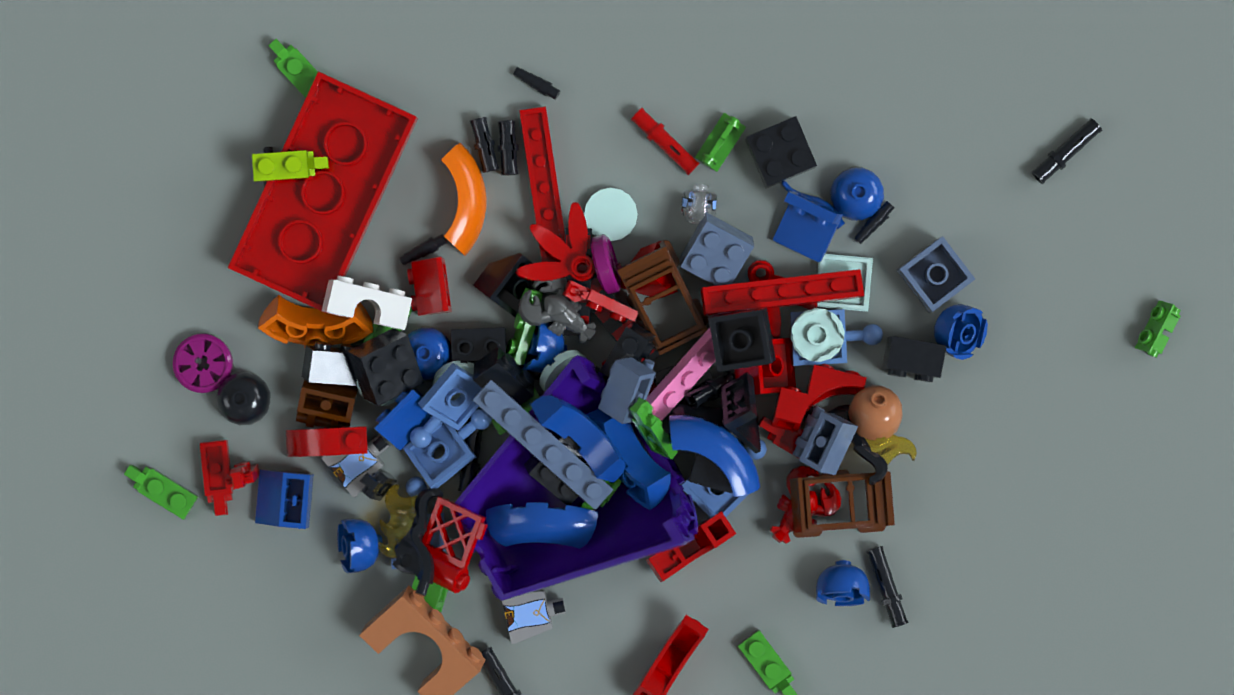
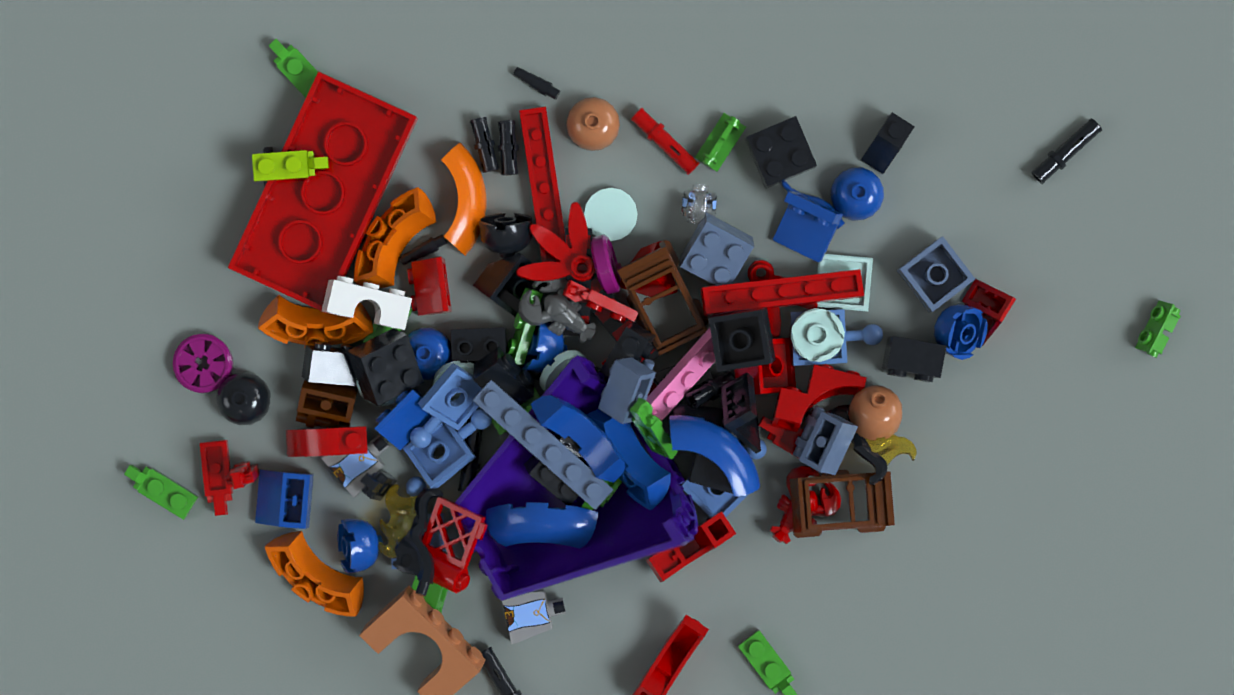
(313, 578): none -> orange brick
(389, 237): none -> orange brick
(505, 234): none -> black cylinder
(593, 124): none -> nougat cylinder
(843, 584): blue cylinder -> none
(874, 222): black animal -> none
(887, 143): none -> black slope
(887, 587): black pin -> none
(991, 302): none -> red slope

